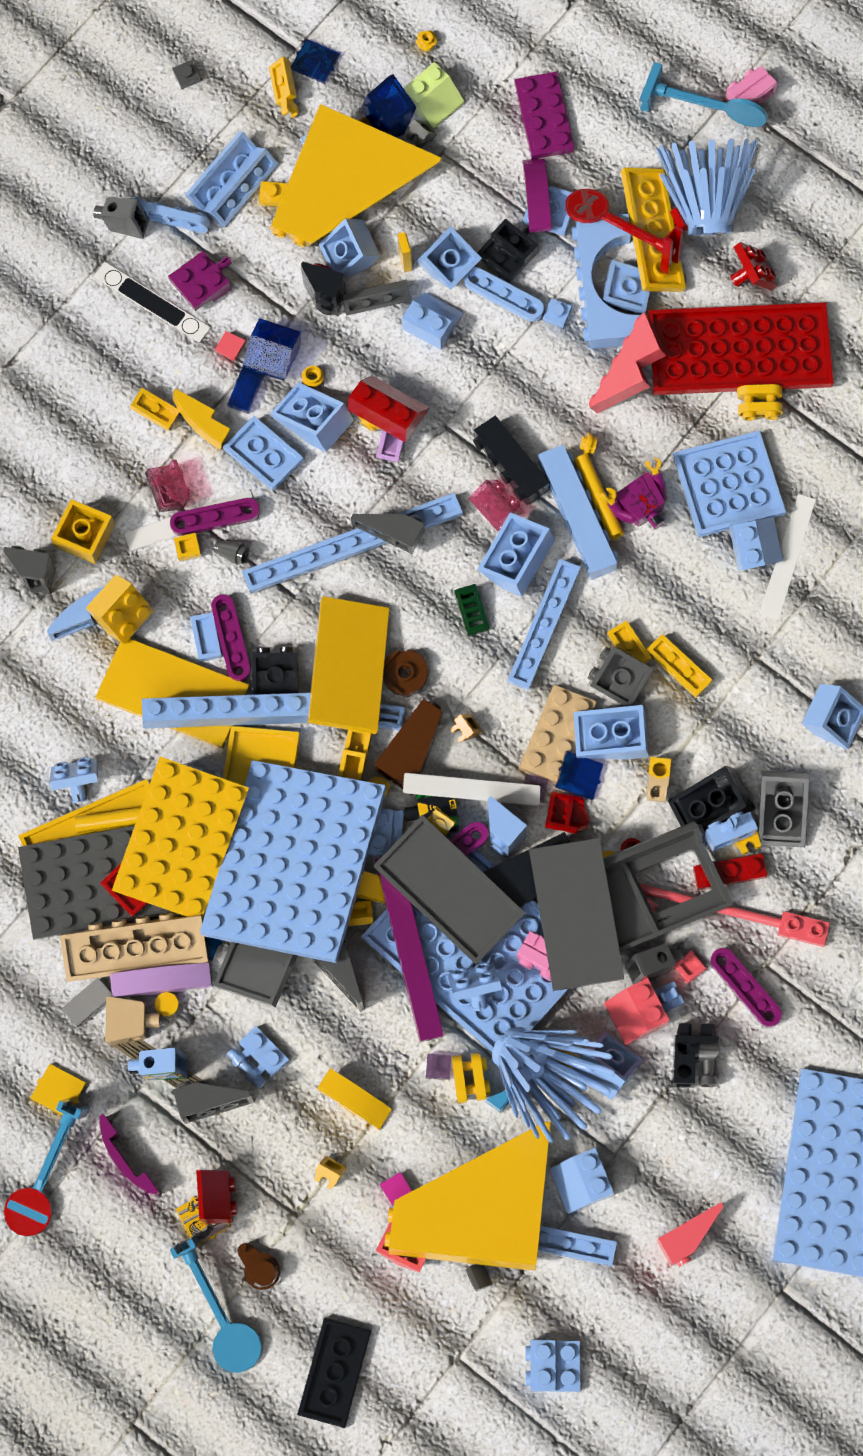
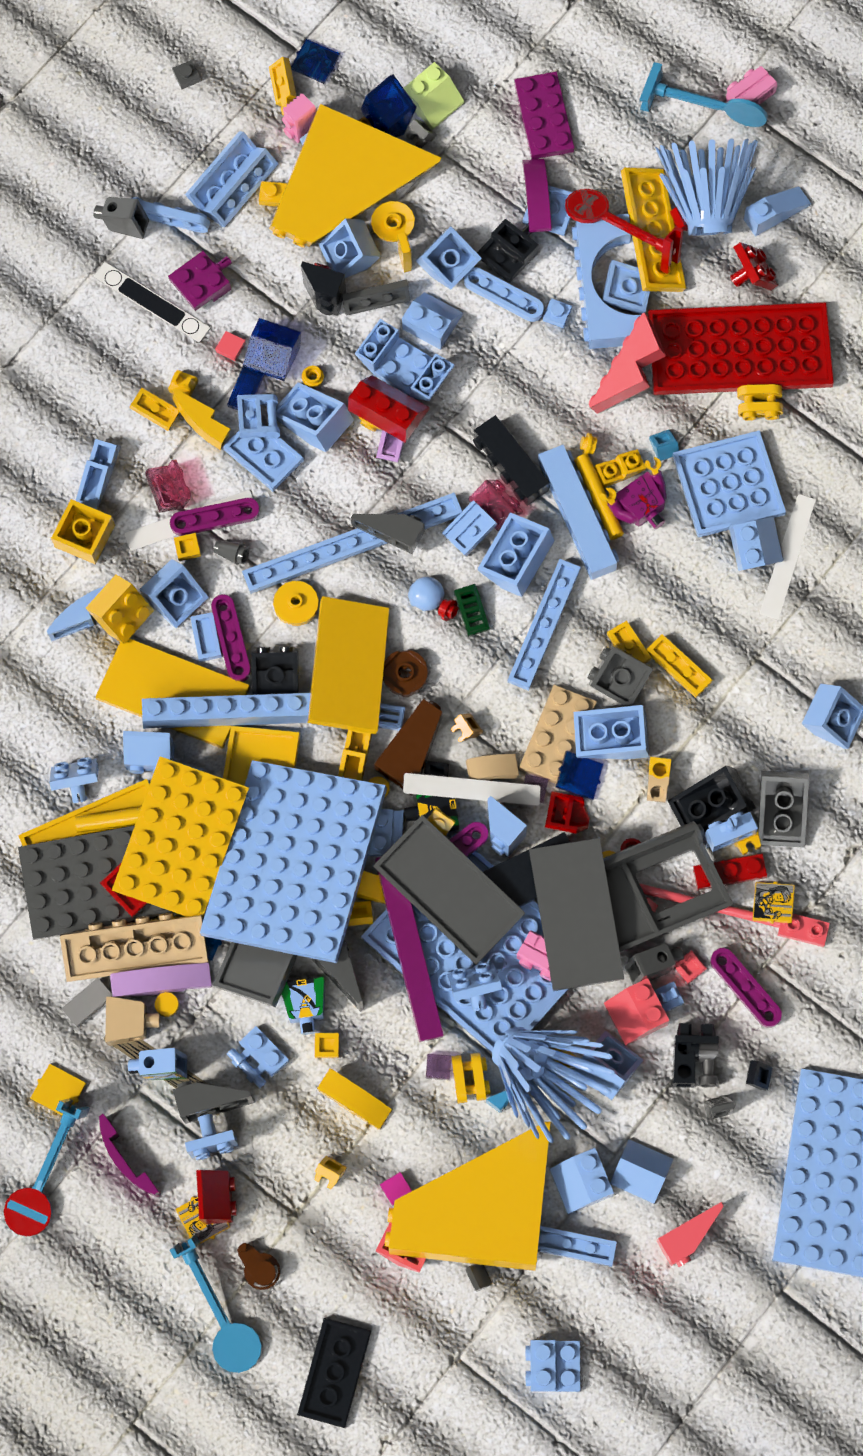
(32, 567): dark grey slope -> none
(97, 473): none -> light blue slope
(144, 750): none -> light blue slope
(174, 593): none -> light blue slope
(183, 382): none -> yellow tile
(211, 1140): none -> light blue plate
(250, 416): none -> light blue plate
(296, 614): none -> yellow plate
(298, 117): none -> bright pink brick
(305, 1002): none -> torso
(326, 1045): none -> yellow tile
(392, 213): none -> yellow dish
(402, 363): none -> light blue slope
(426, 45): yellow plate -> none
(426, 593): none -> light blue hair
(436, 768): none -> black plate
(448, 609): none -> red plate
(469, 528): none -> light blue plate
(492, 767): none -> tan slope
(621, 468): none -> yellow slope
(641, 1171): none -> light blue slope
(664, 444): none -> dark azure slope
(719, 1107): none -> dark grey slope
(759, 1075): none -> black plate
(773, 902): none -> piece
(774, 209): none -> light blue slope

